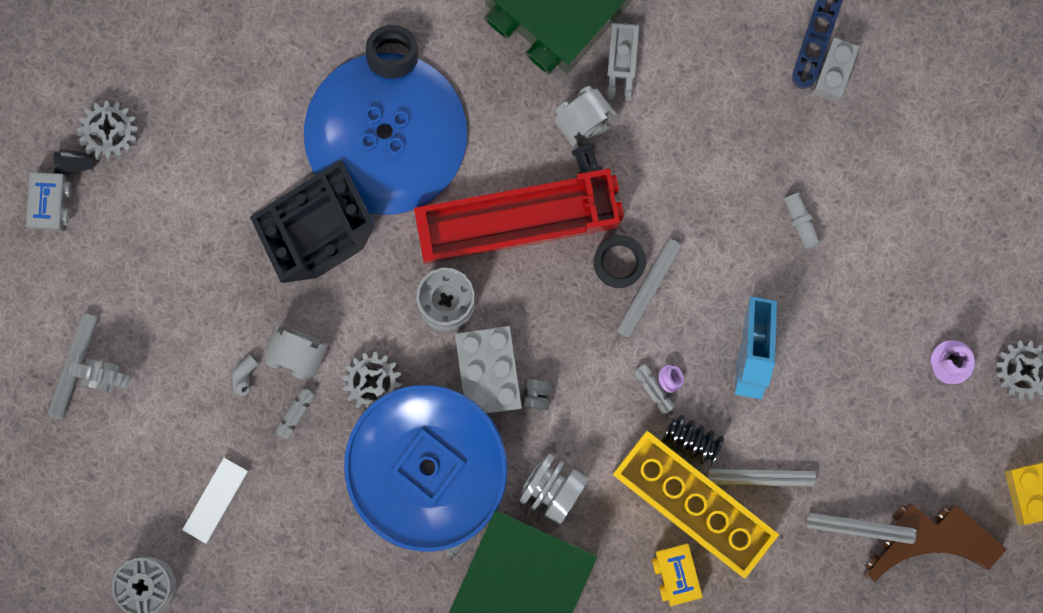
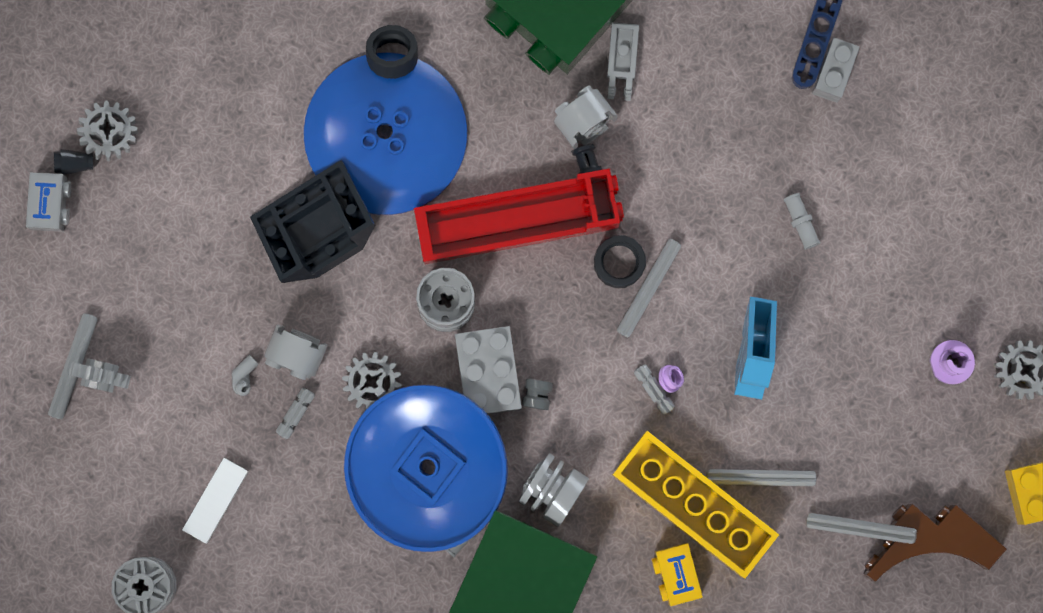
(693, 439): black piece -> none

